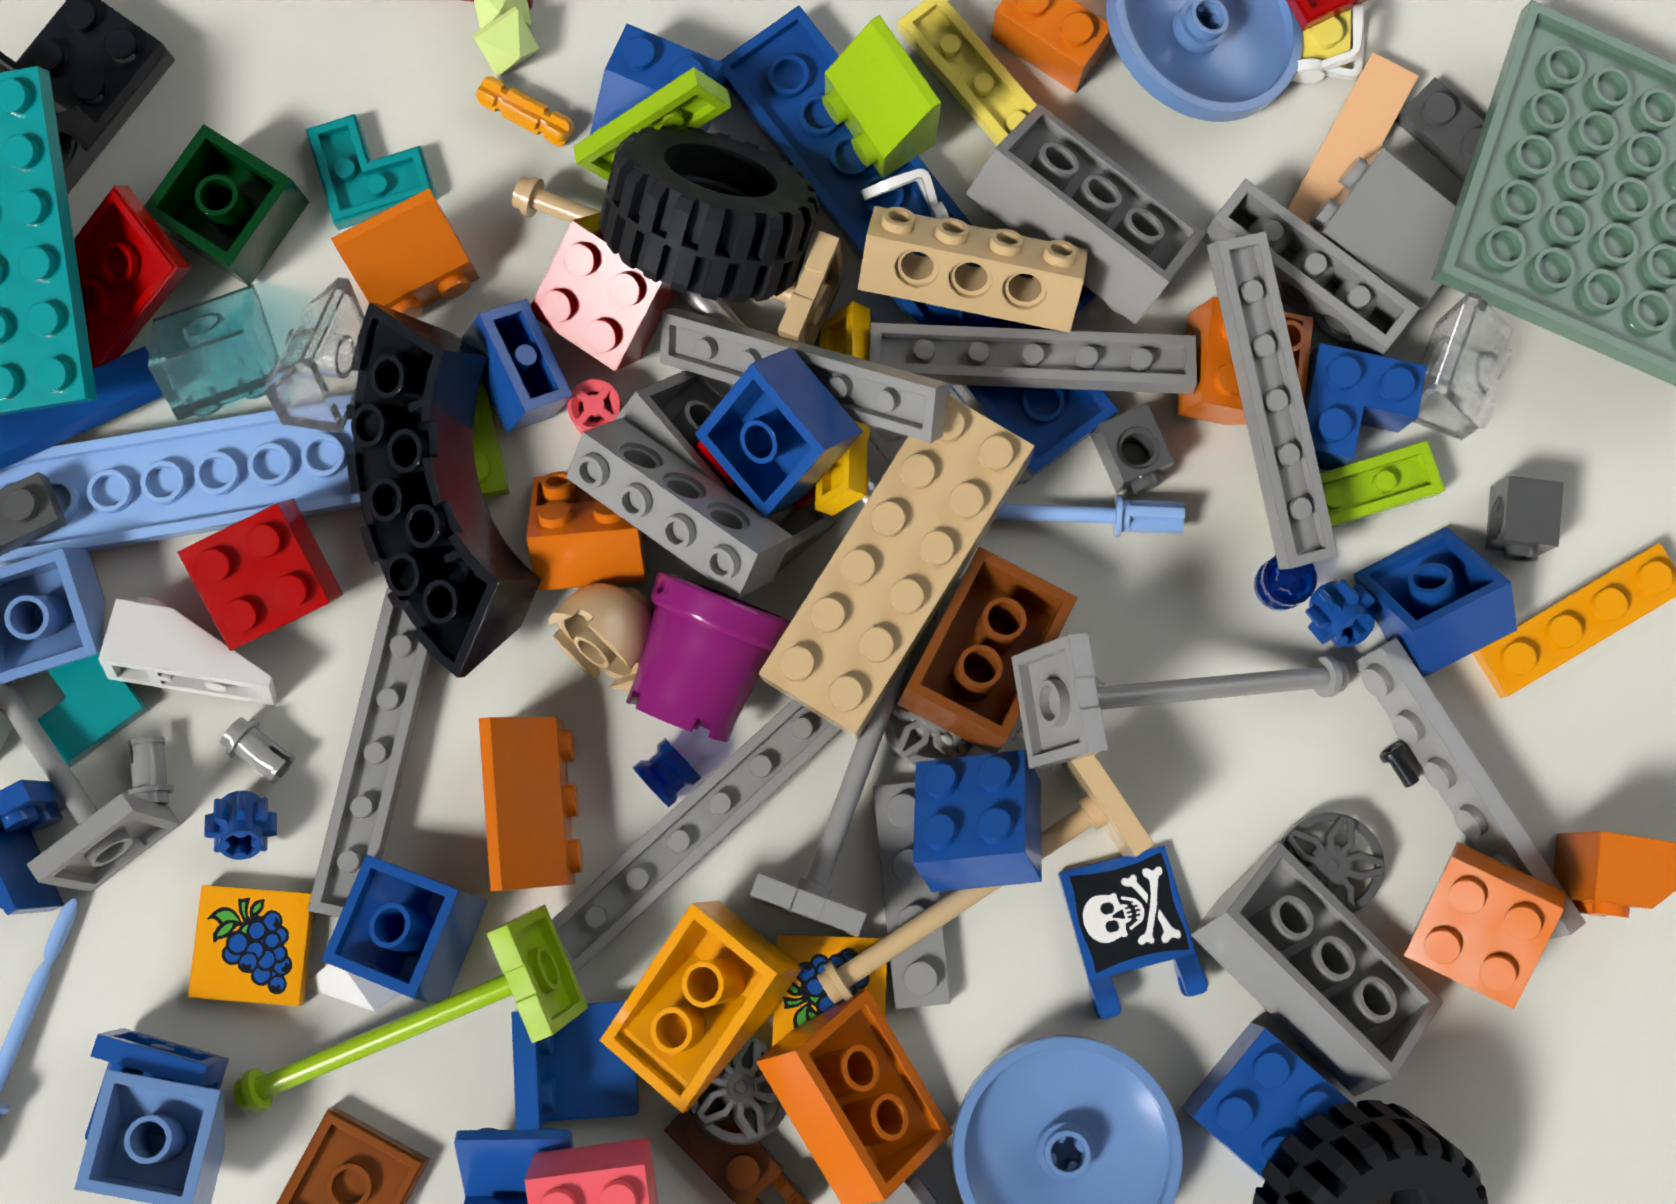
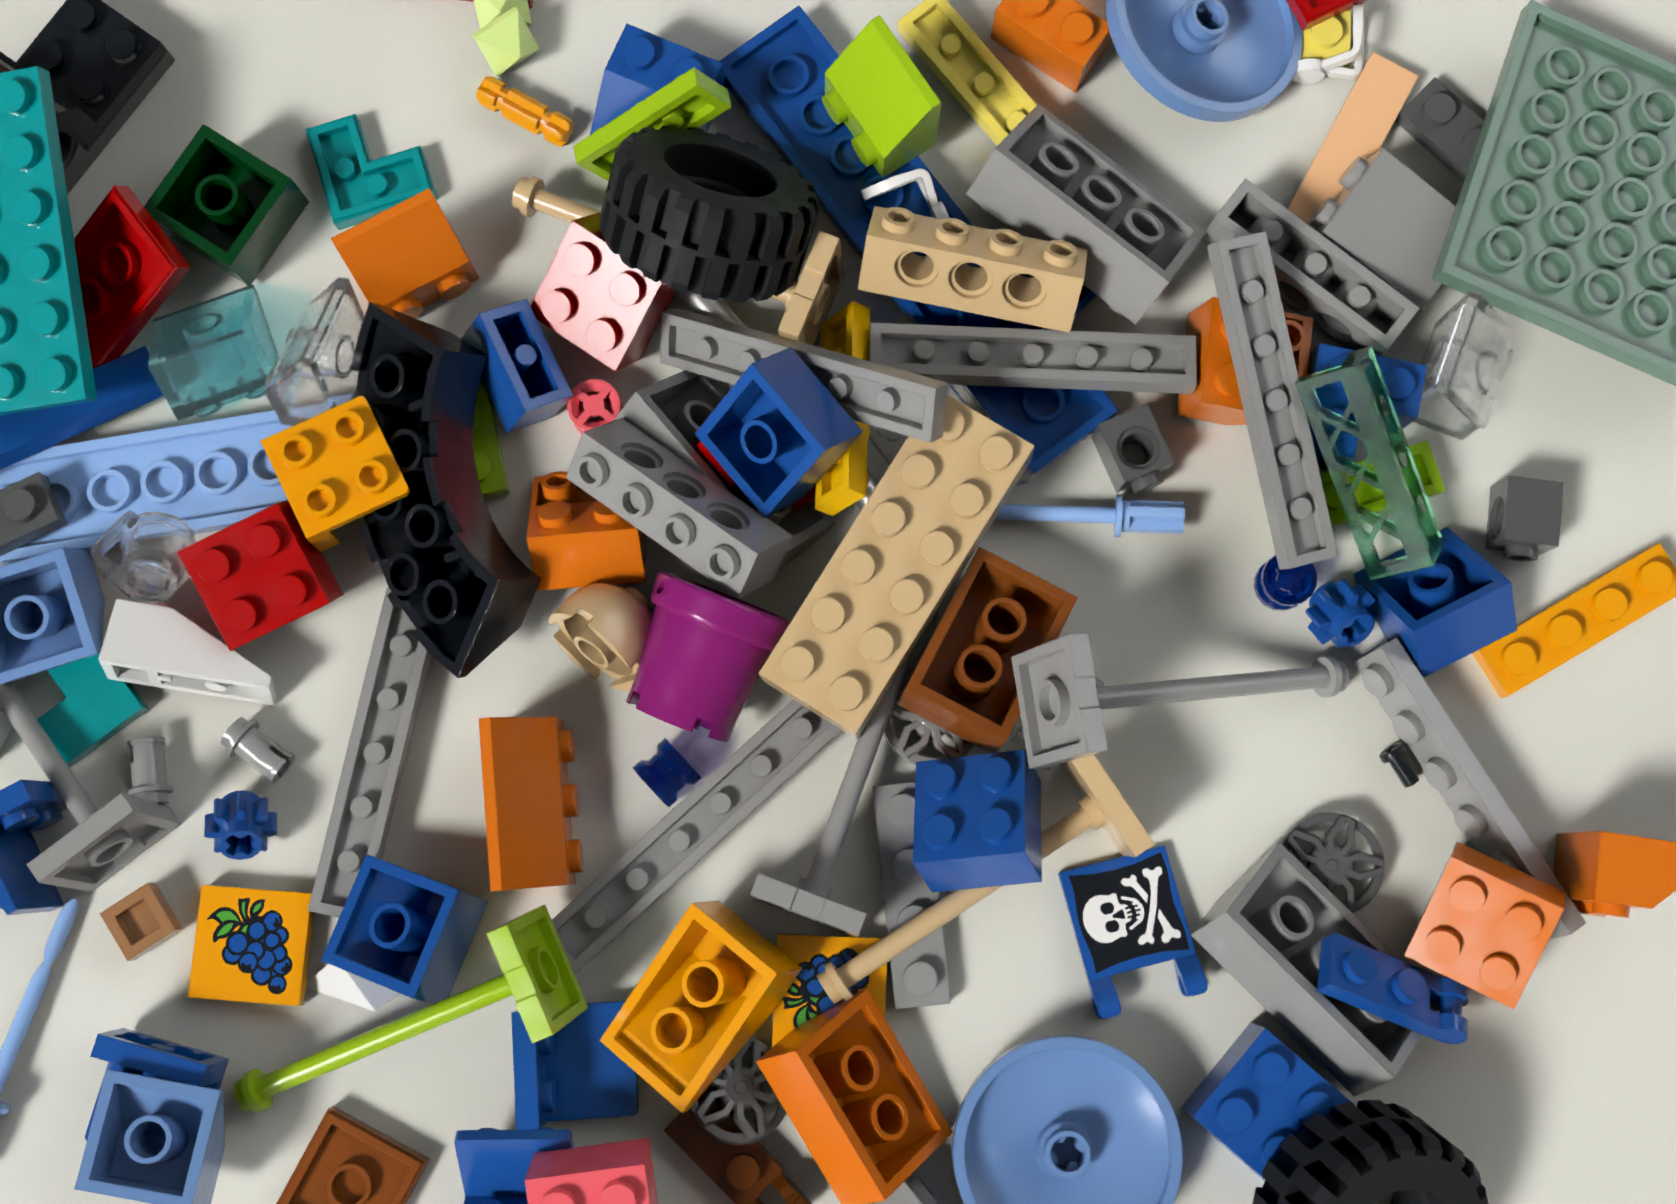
(141, 921): none -> medium nougat plate
(149, 558): none -> clear piece
(335, 469): none -> light orange bracket
(1390, 458): none -> clear green fence
(1392, 989): none -> blue plate

